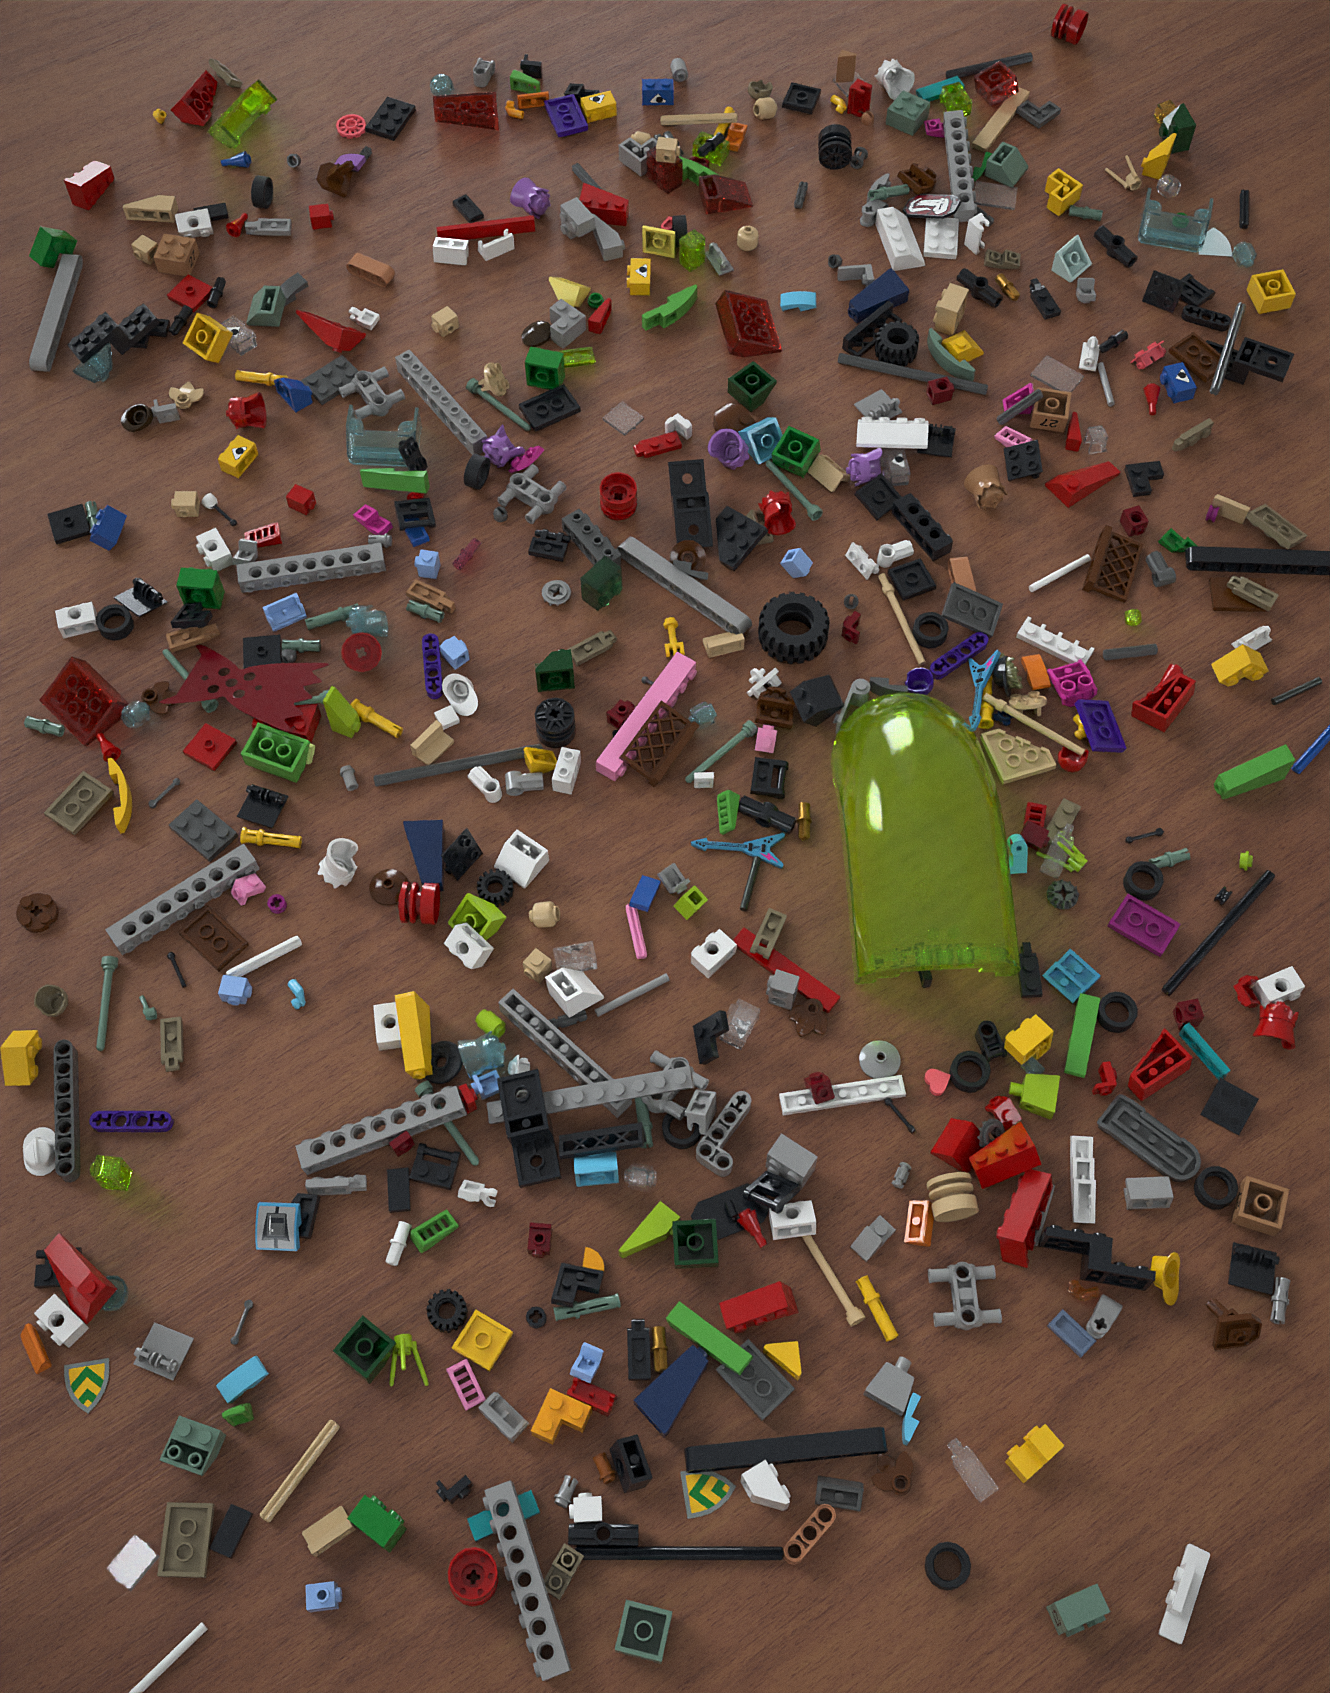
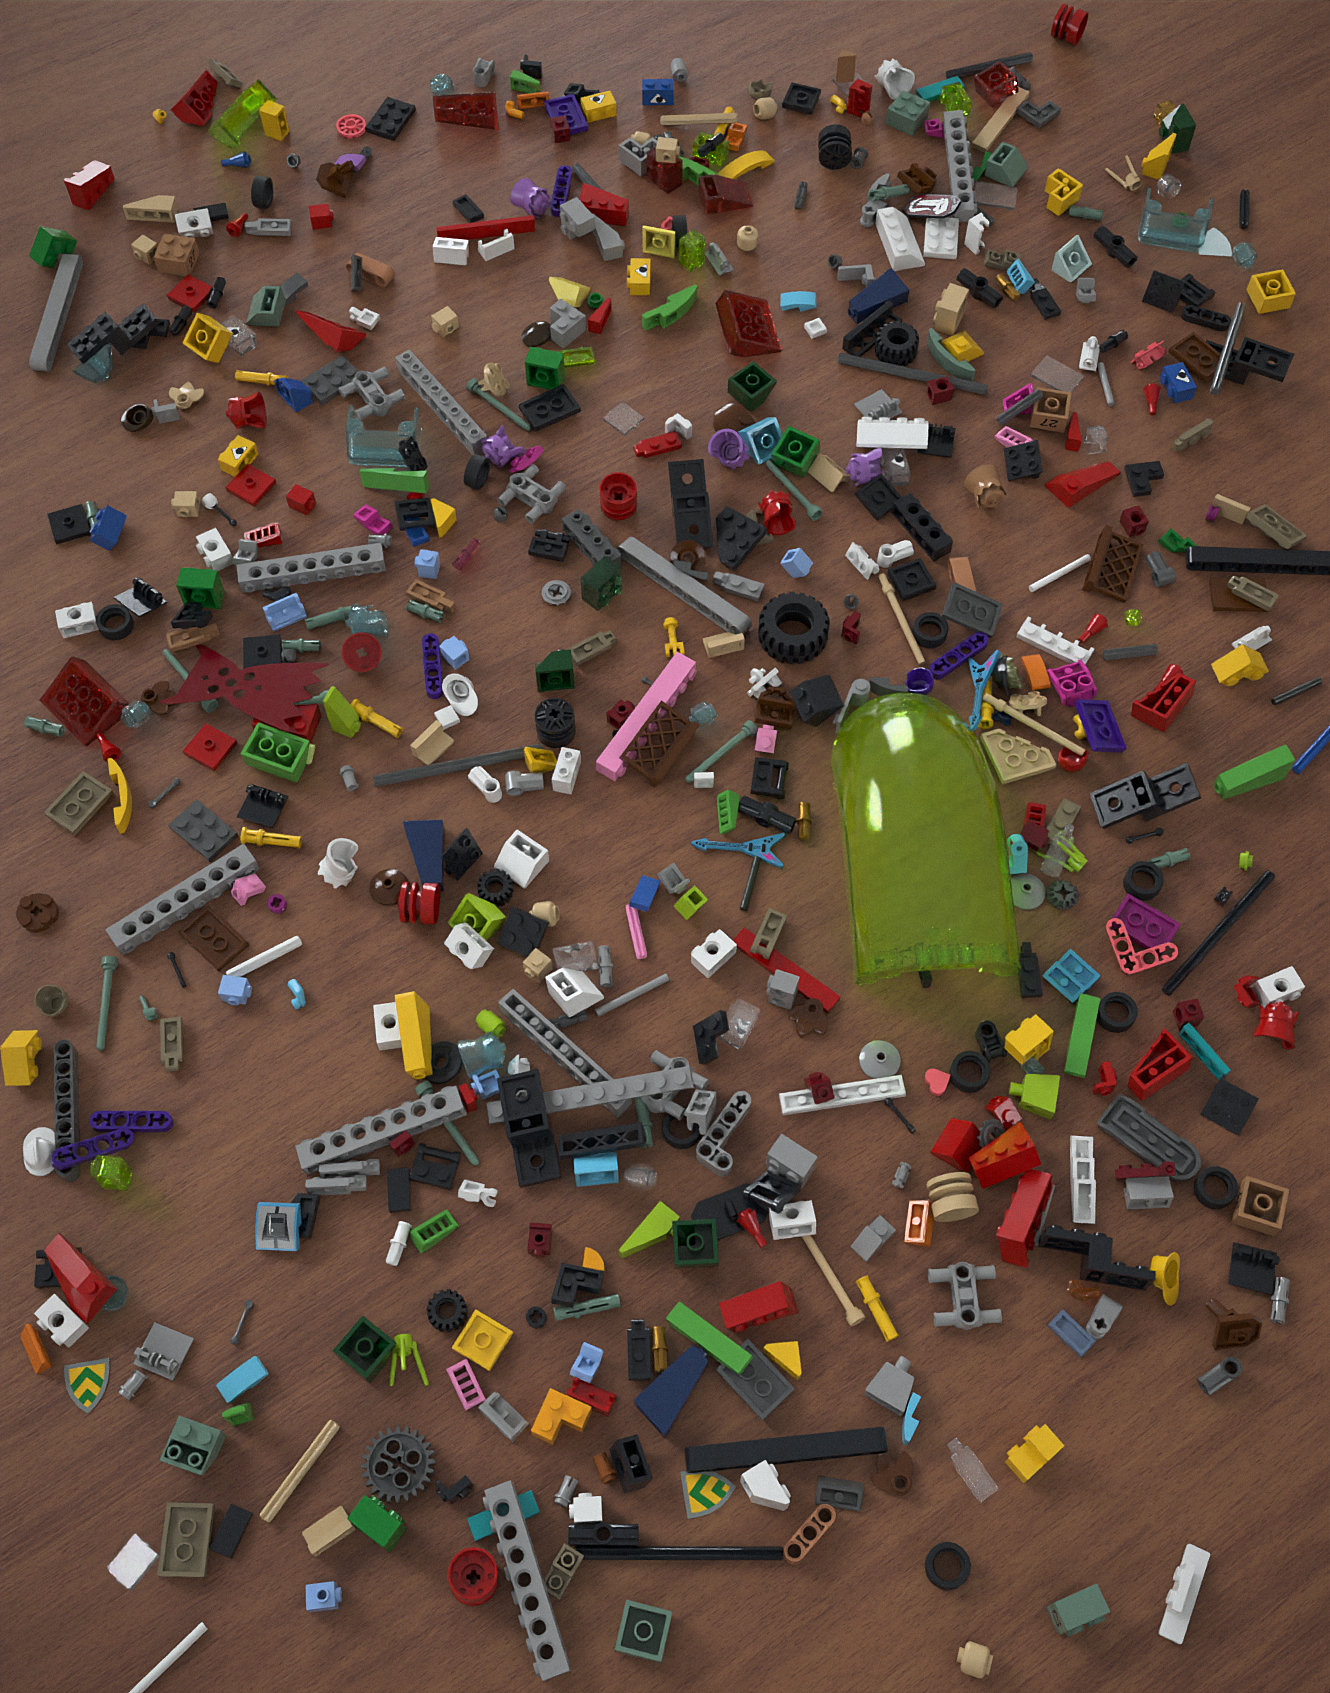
(93, 1150): none -> dark purple beam
(132, 1385): none -> light grey pin
(250, 484): none -> red plate
(274, 120): none -> yellow brick
(278, 594): none -> black arm
(350, 1168): none -> light grey hinge
(356, 274): none -> dark grey slope
(387, 1483): none -> dark grey gear
(444, 516): none -> yellow slope
(522, 931): none -> black plate
(560, 129): none -> dark red bracket
(564, 191): none -> dark purple beam
(605, 966): none -> light grey pin
(739, 585): none -> light grey hinge
(746, 163): none -> yellow slope
(815, 328): none -> white tile
(975, 1659): none -> tan head
(1021, 80): none -> dark grey axle
(1026, 283): none -> medium azure slope
(1030, 898): none -> light grey dish
(1096, 625): none -> red cone
(1137, 957): none -> coral beam
(1145, 795): none -> black bracket
(1146, 1170): none -> dark red hinge
(1218, 1376): none -> dark grey piece

